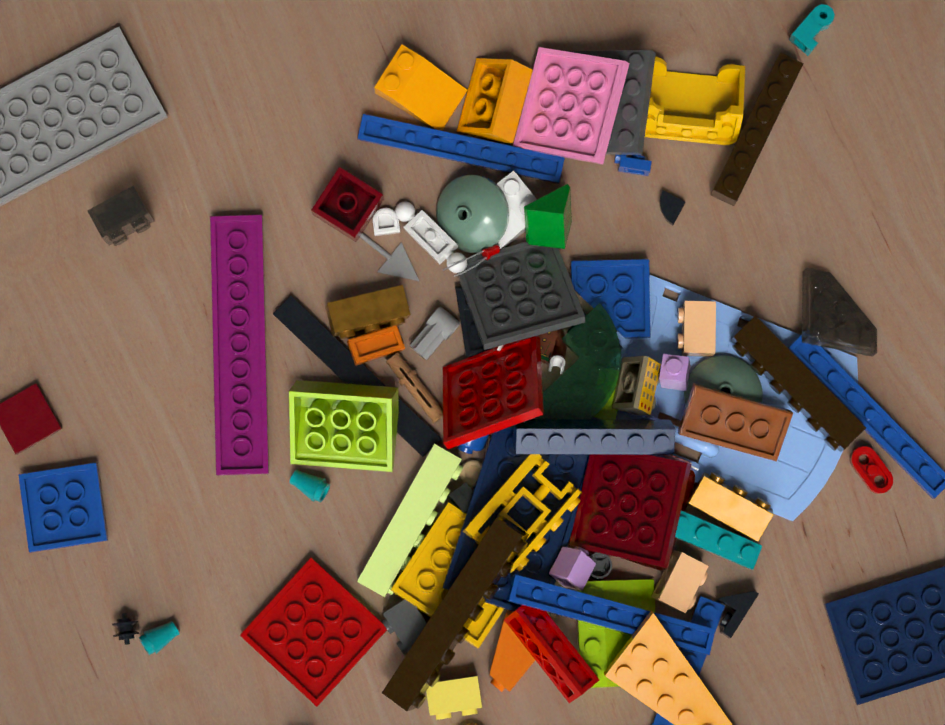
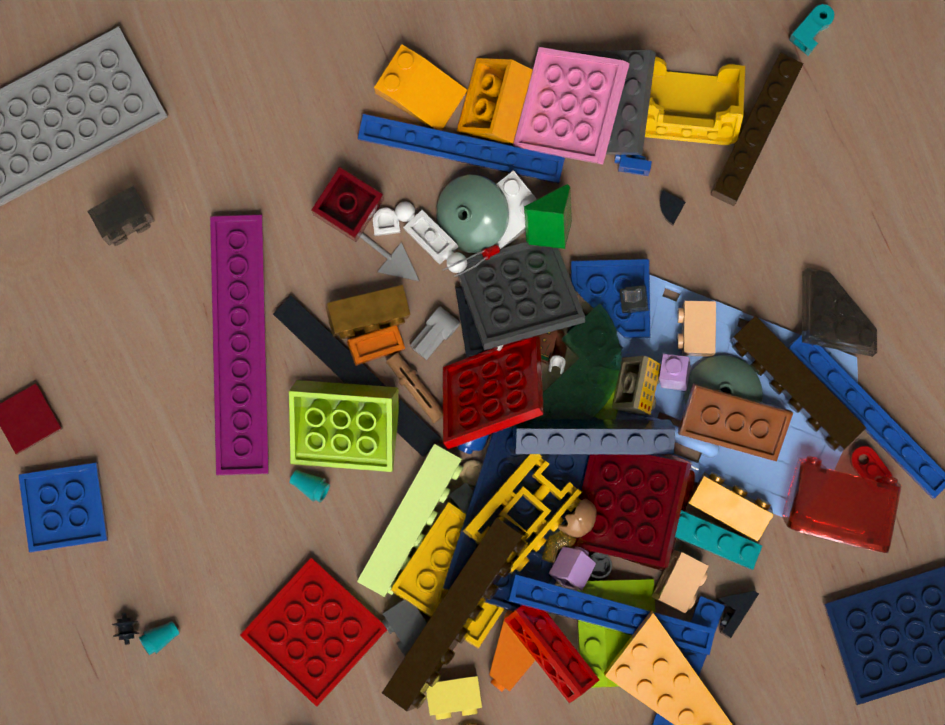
(556, 542): none -> clear yellow arm
(581, 520): none -> medium nougat hair
(634, 299): none -> pearl dark grey piece
(842, 505): none -> clear red windscreen

